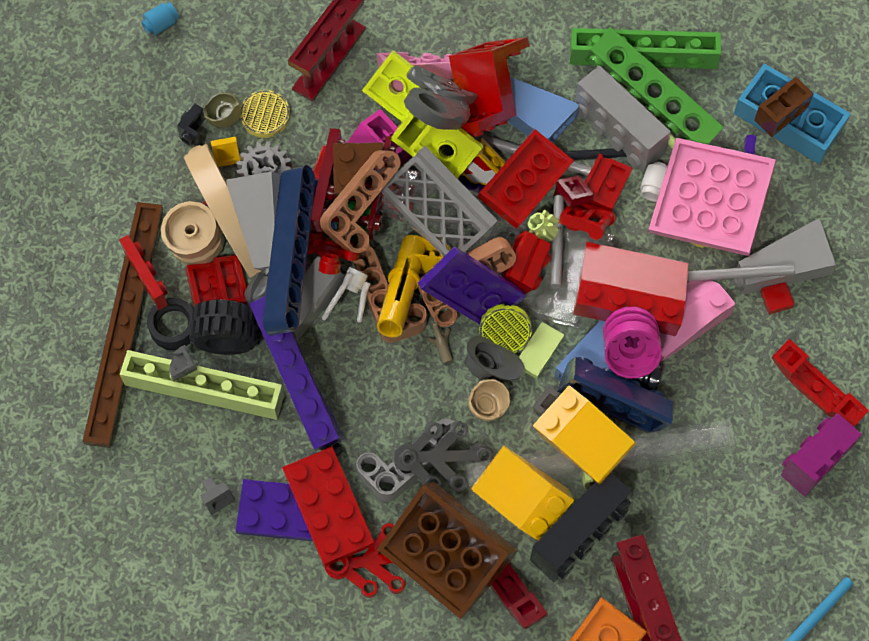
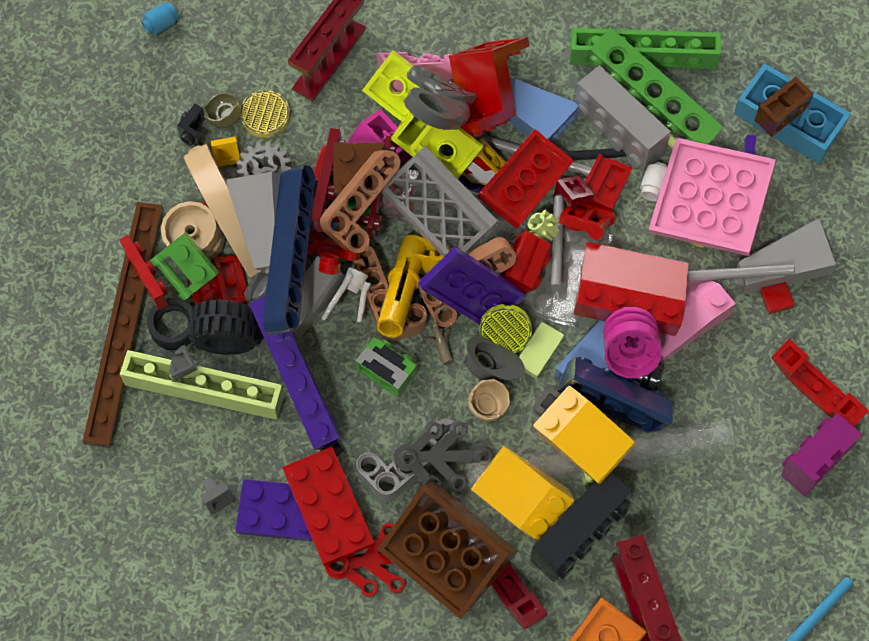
(190, 261): none -> bright green plate
(386, 366): none -> brick

